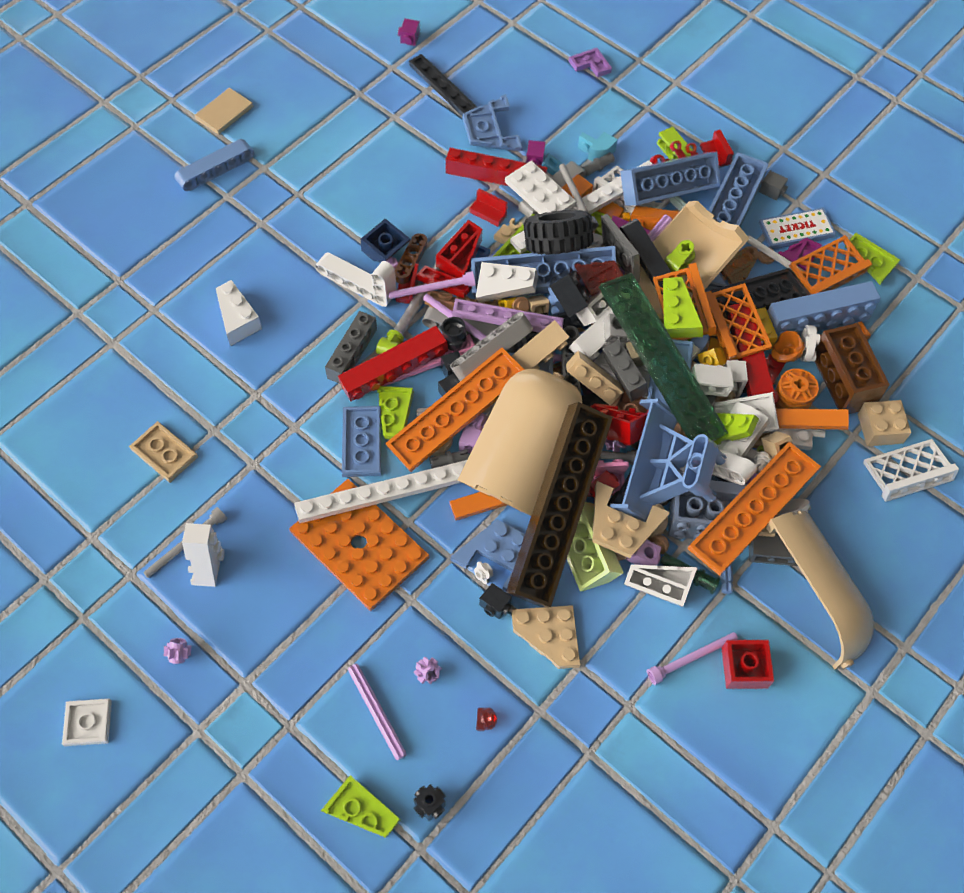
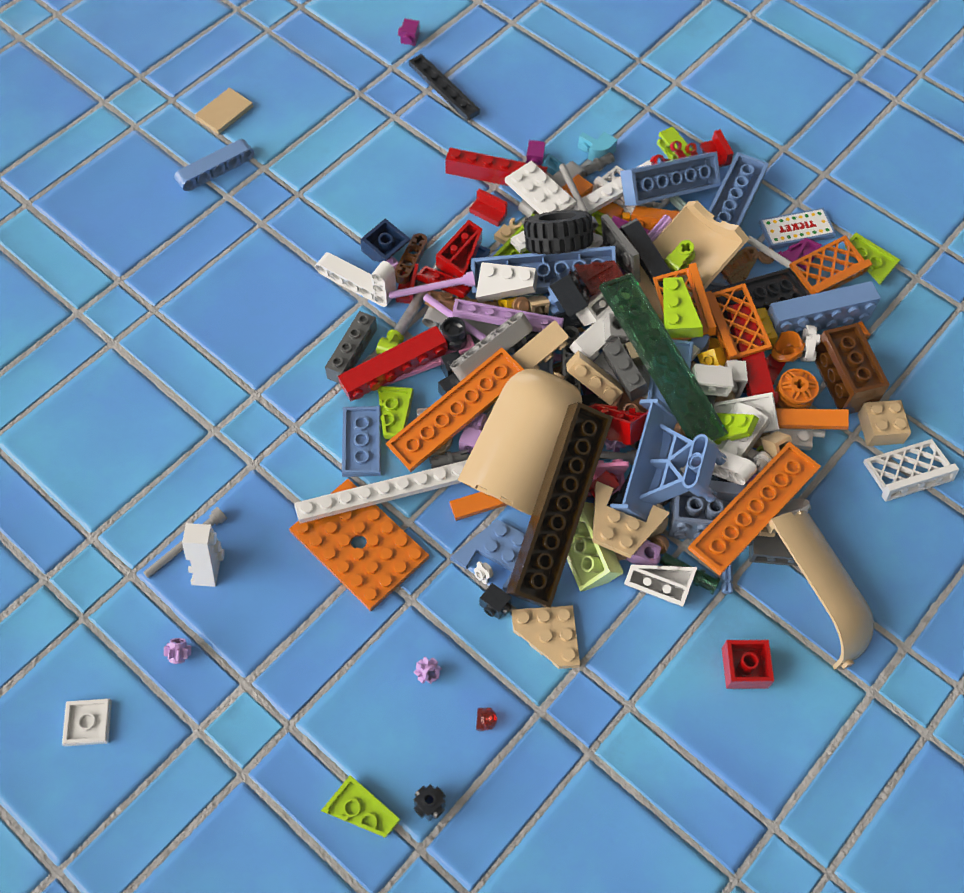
(163, 451): tan tile -> none
(237, 314): white wedge -> none
(377, 712): lavender axle -> none
(484, 129): medium blue wing -> none
(592, 59): medium lavender plate -> none
(657, 674): lavender piece -> none
(773, 185): dark grey brick -> none

